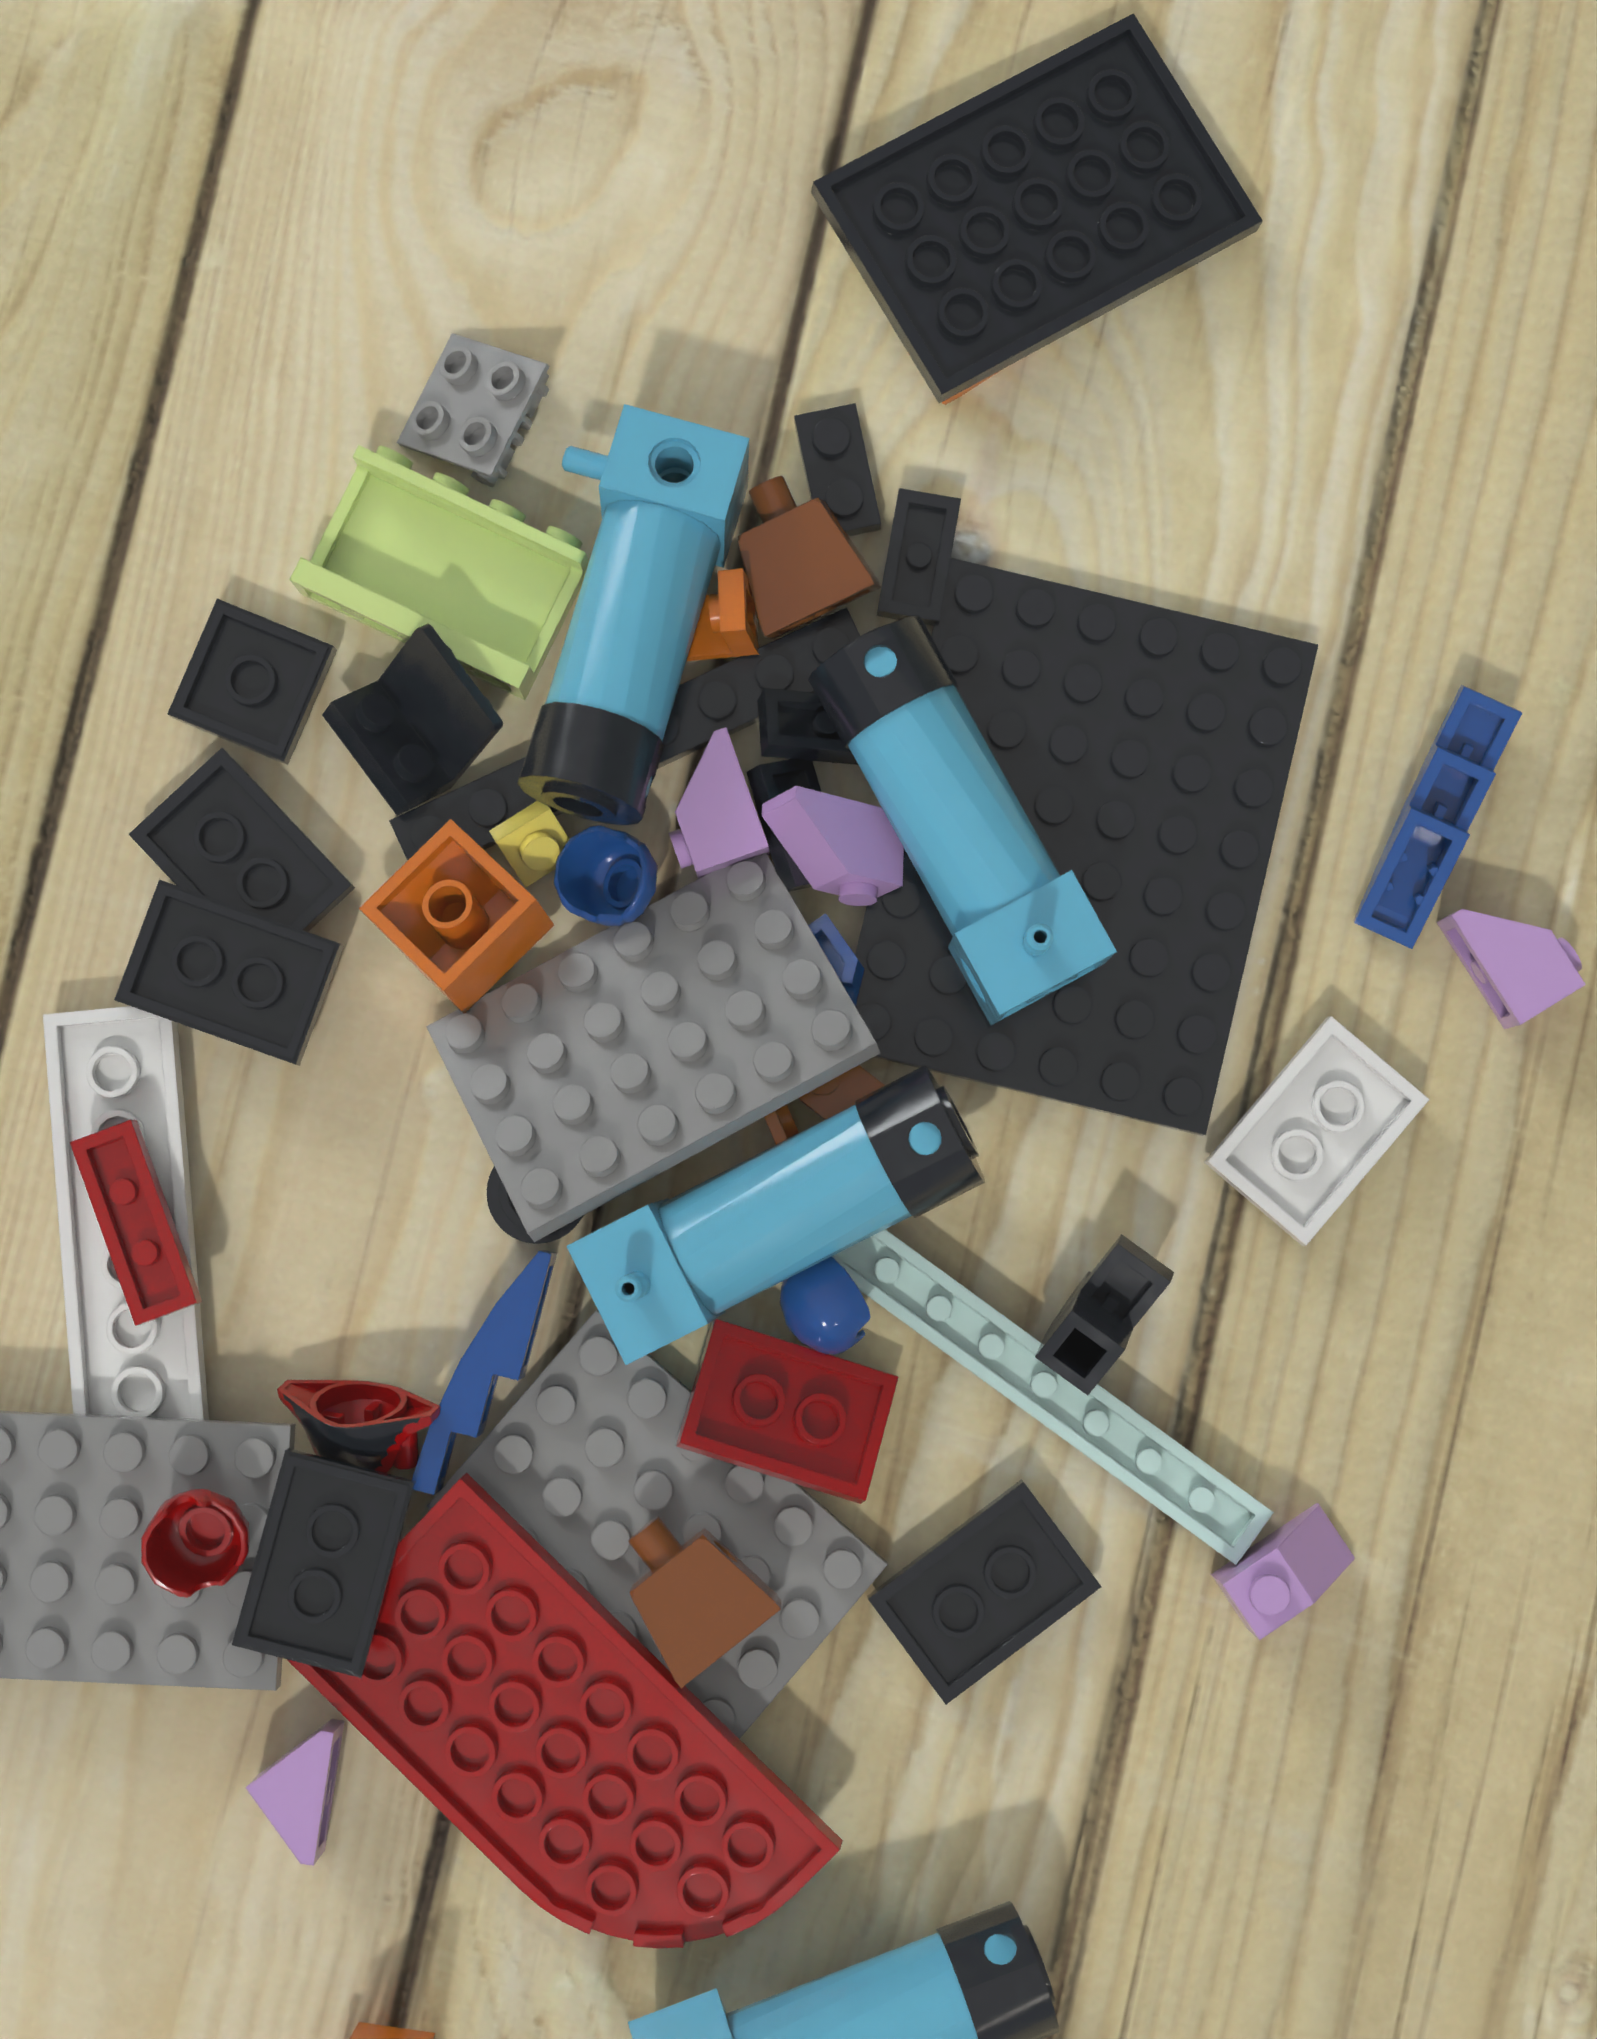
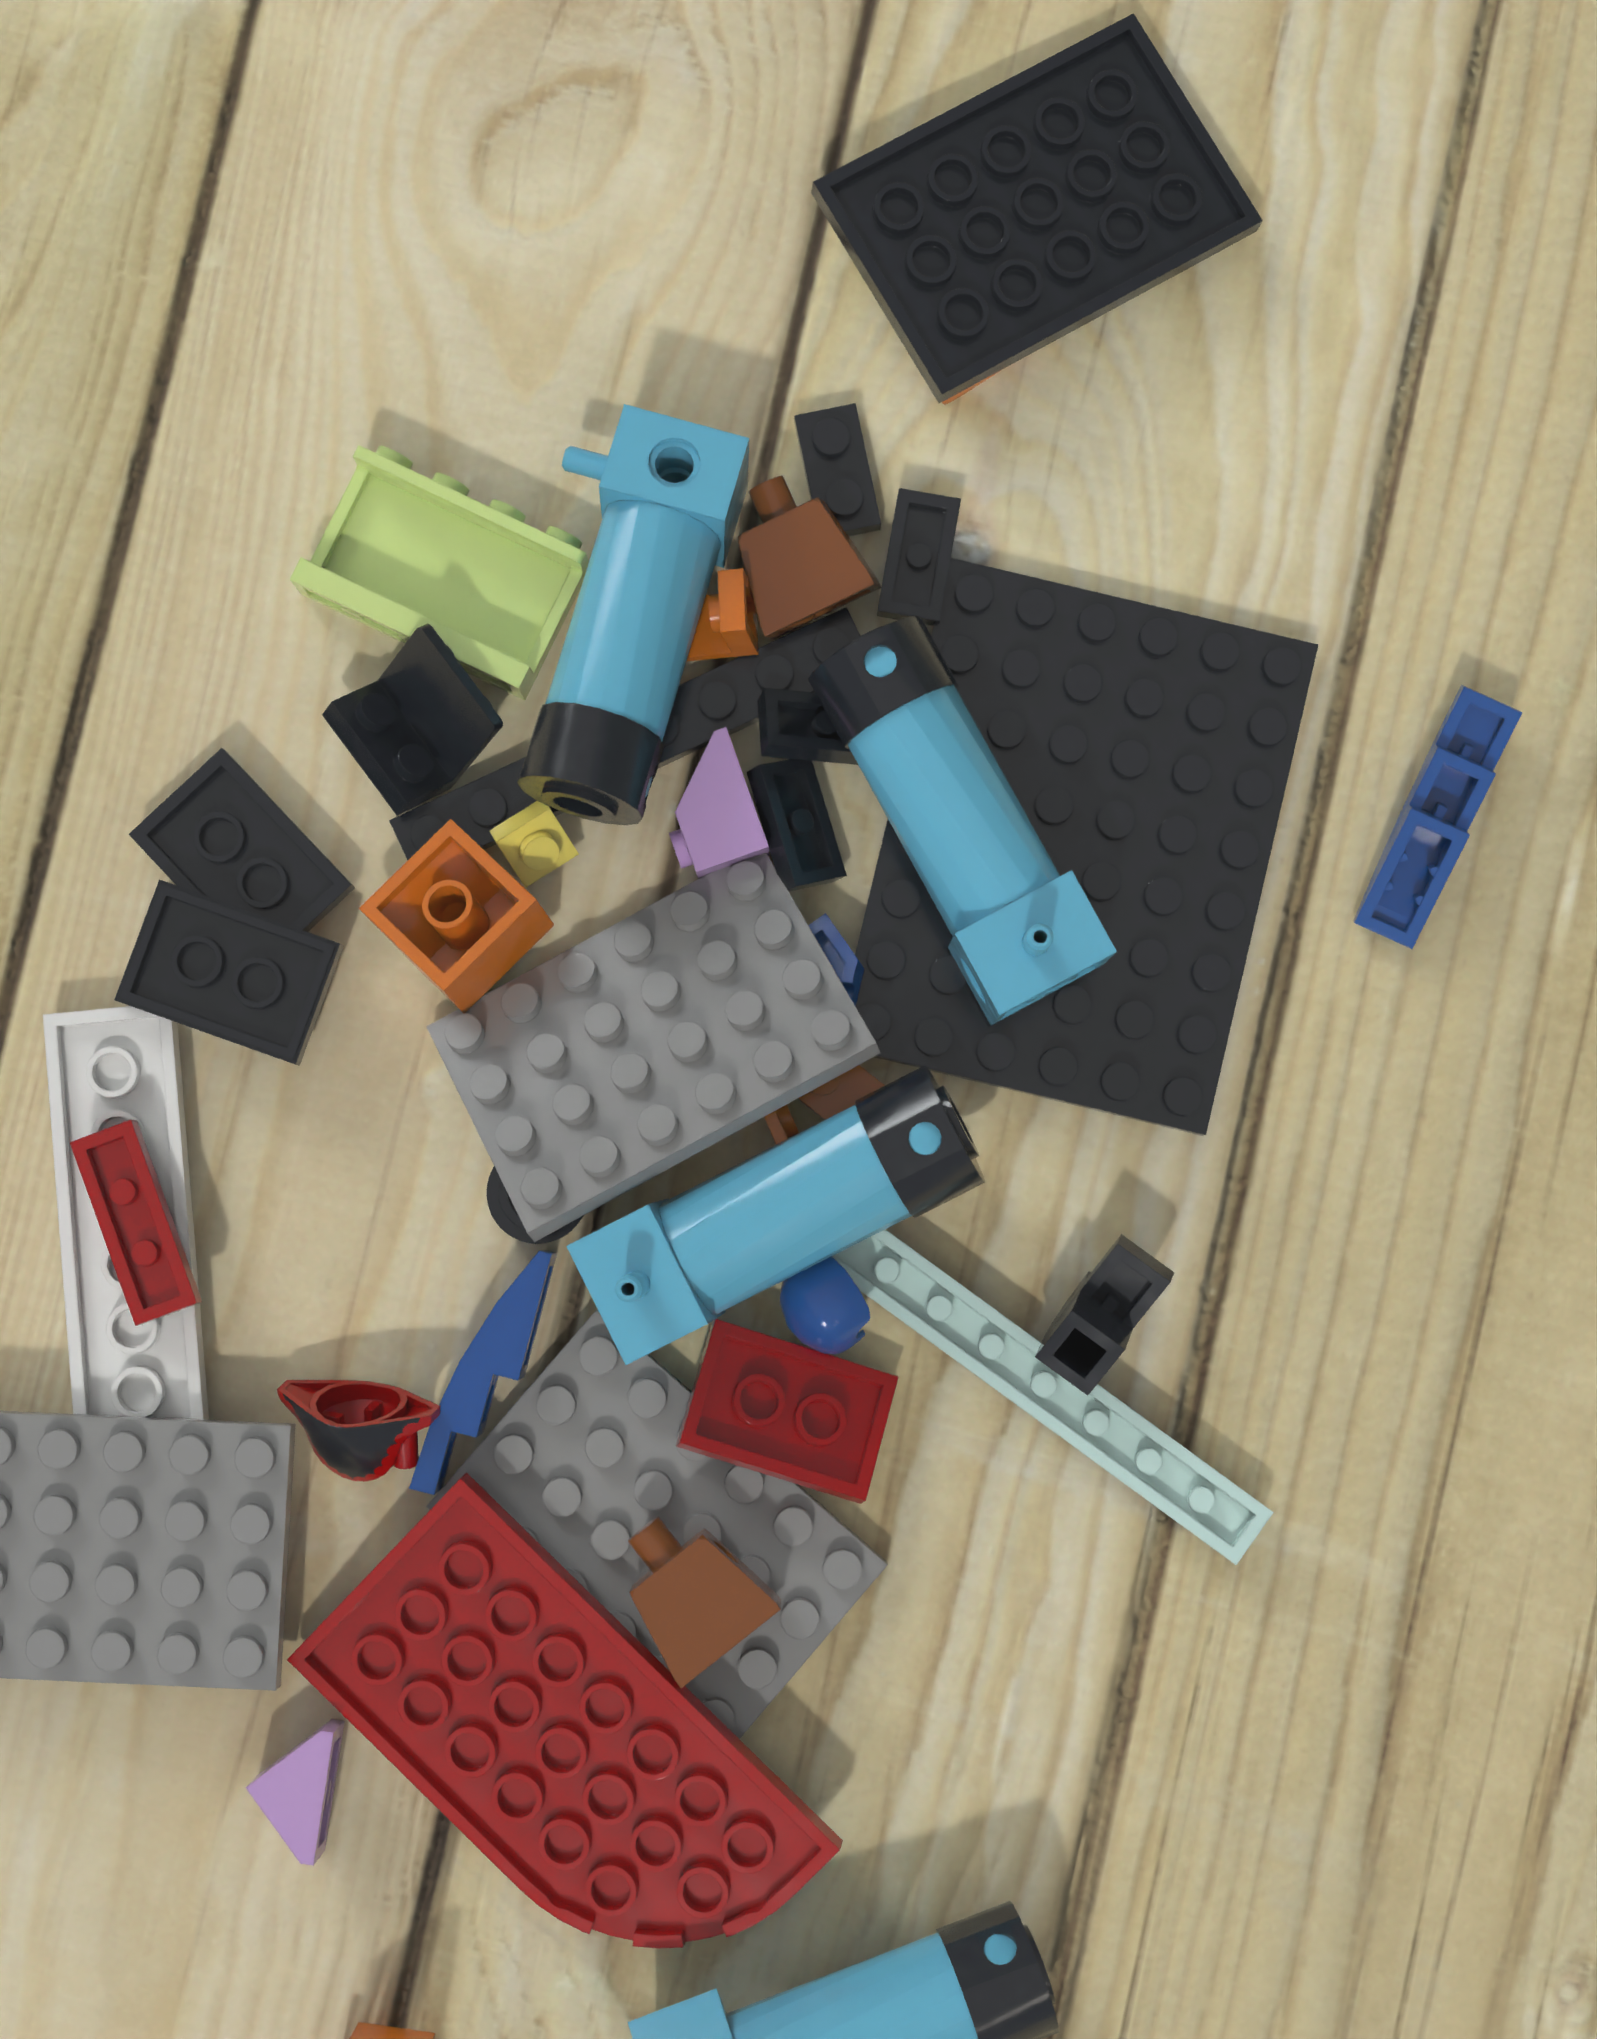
(195, 1542): red hair -> none
(252, 681): black plate -> none
(323, 1563): black tile -> none
(476, 407): light grey hinge -> none
(605, 876): blue hair -> none
(838, 843): lavender slope -> none
(983, 1591): black plate -> none
(1285, 1571): lavender slope -> none
(1316, 1131): white plate -> none
(1513, 963): lavender slope -> none

